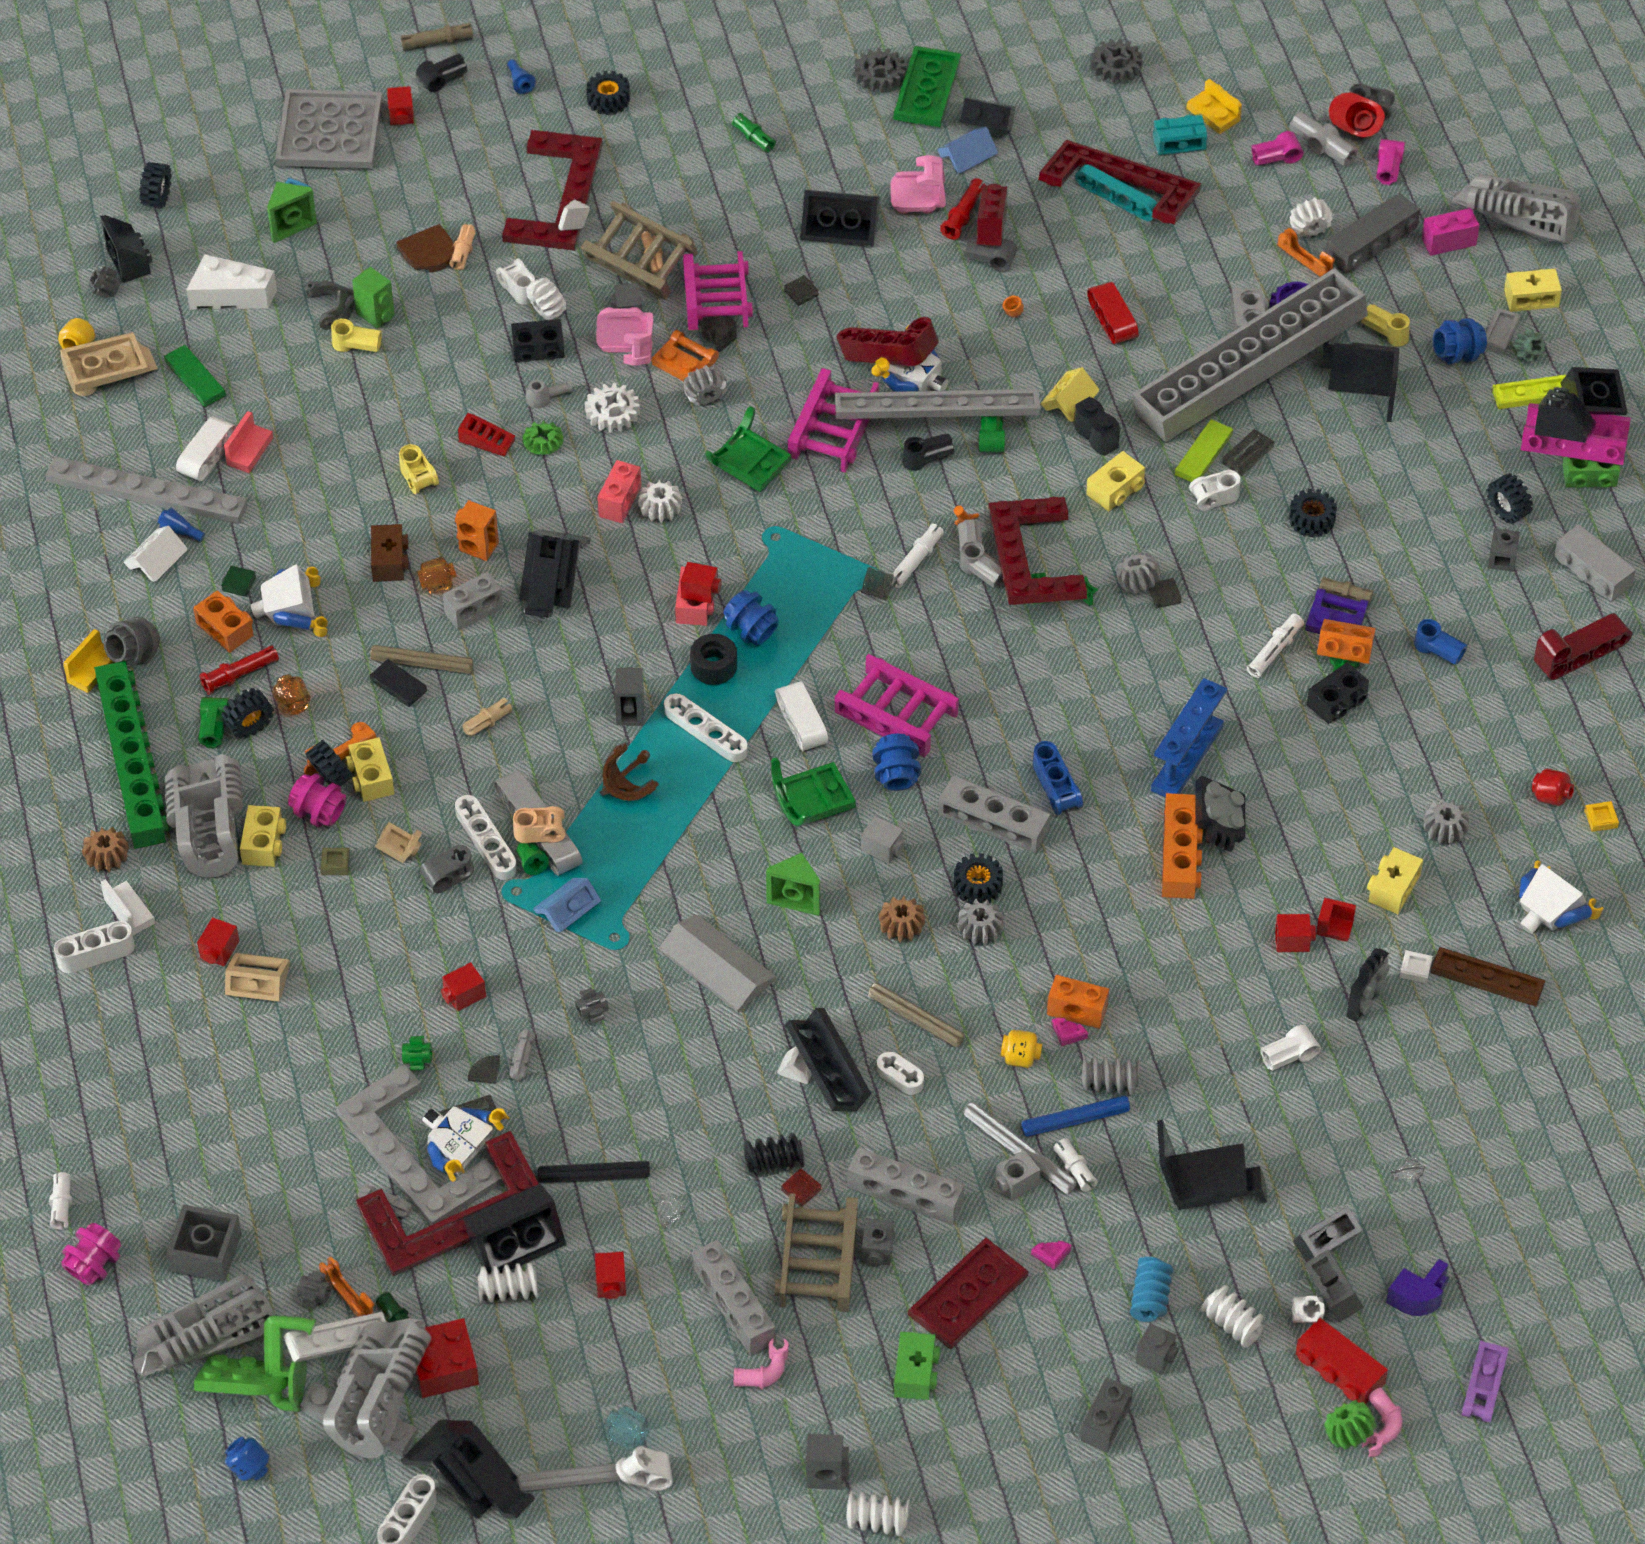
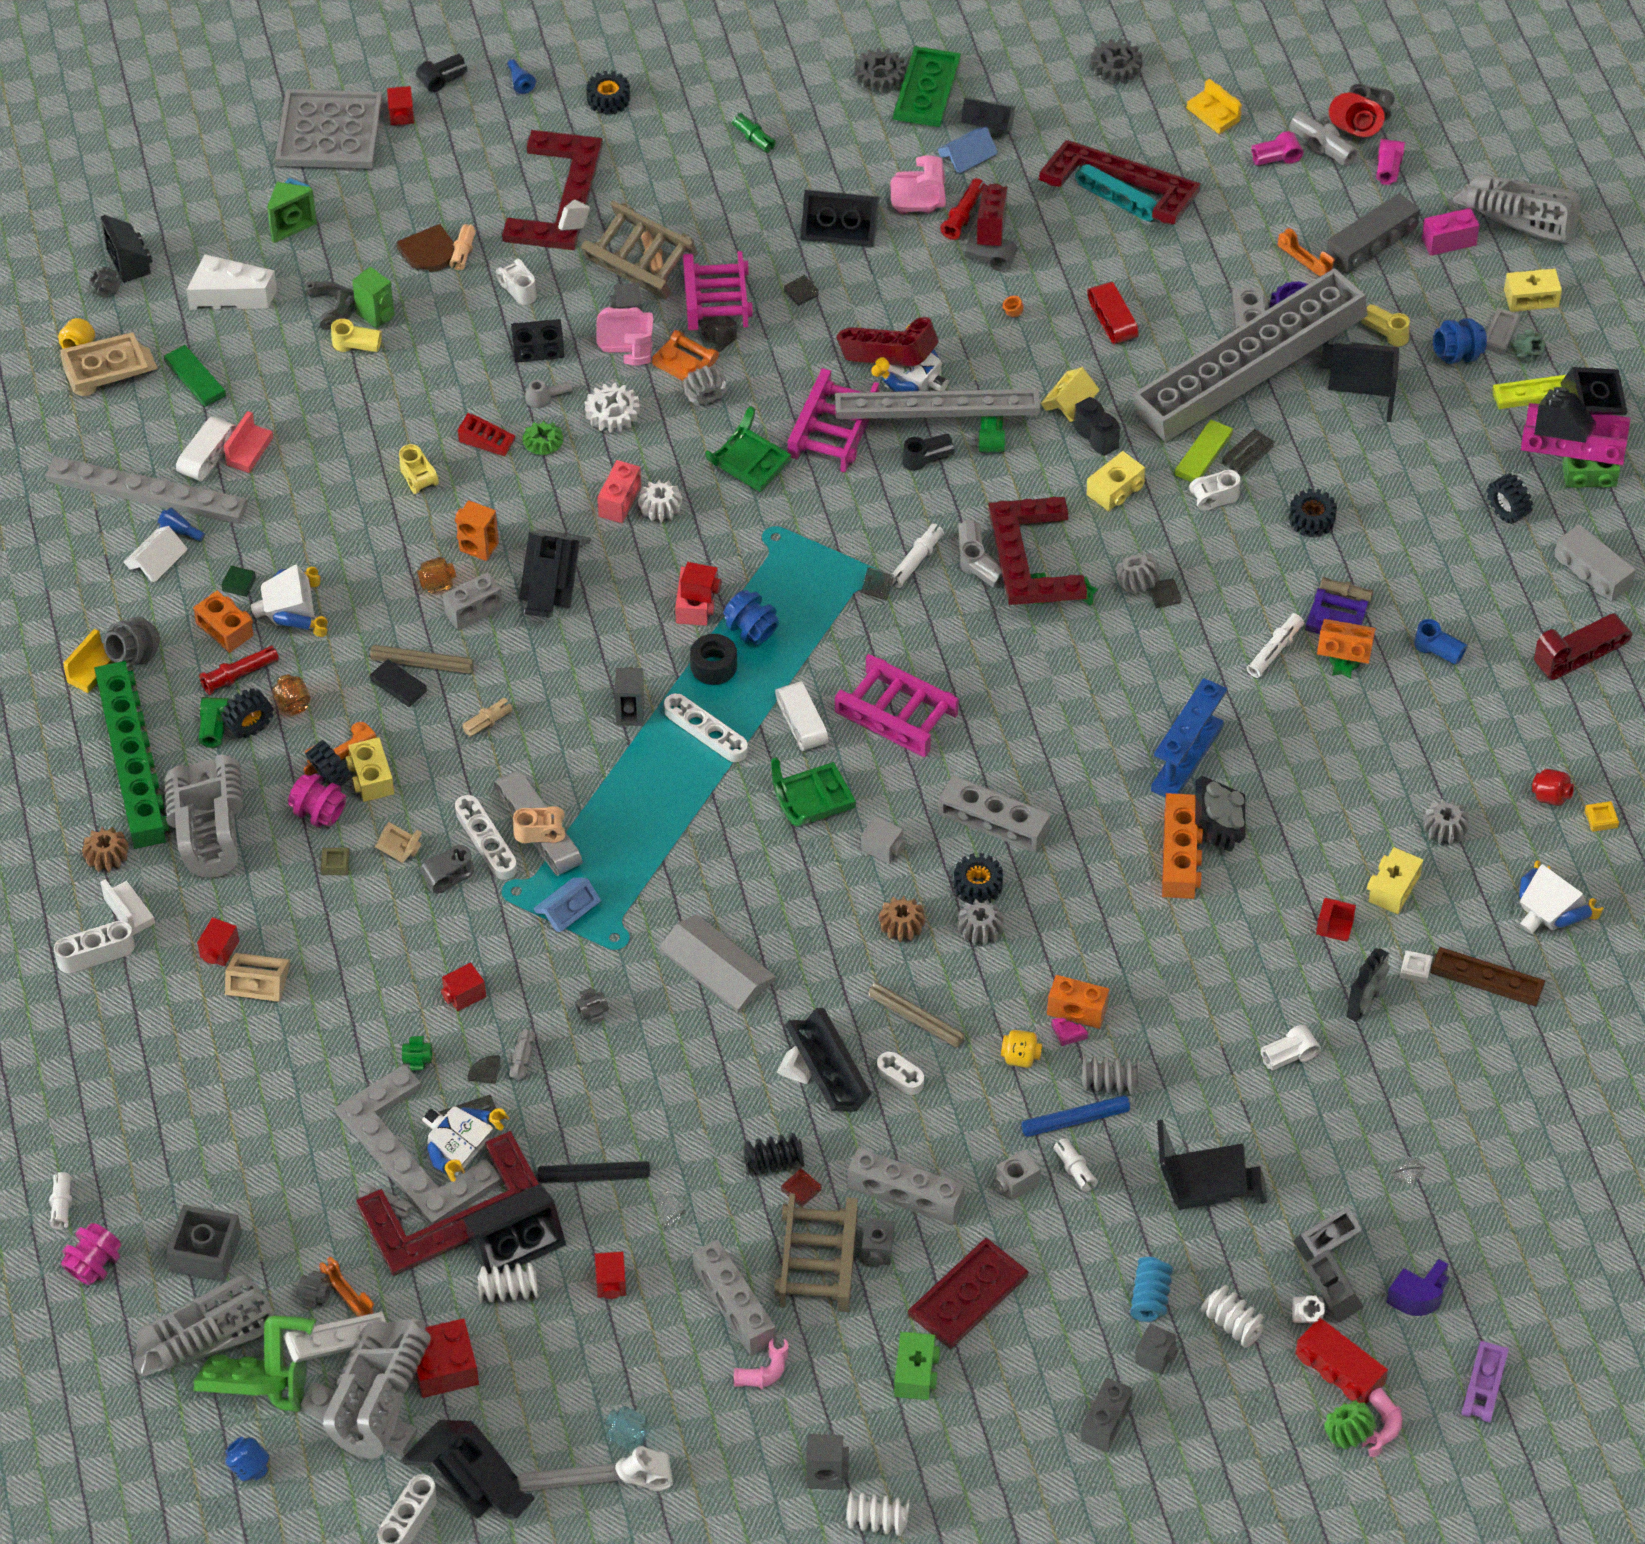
(155, 184): black bush -> none
(262, 836): light yellow brick -> none
(388, 552): reddish brown brick -> none
(391, 1308): dark green axle -> none
(440, 35): dark tan pin -> none
(532, 858): green bush -> none
(546, 298): white gear -> none
(615, 780): reddish brown helmet -> none
(793, 885): bright green slope -> none
(896, 762): blue piece -> none
(963, 515): orange bar -> none
(1016, 1144): light grey axle -> none
(1051, 1253): dark pink tile -> none
(1062, 792): blue piece -> none
(1180, 134): teal brick -> none
(1294, 933): red brick -> none
(1311, 218): white gear -> none
(1338, 693): black brick -> none
(1503, 549): dark grey brick -> none

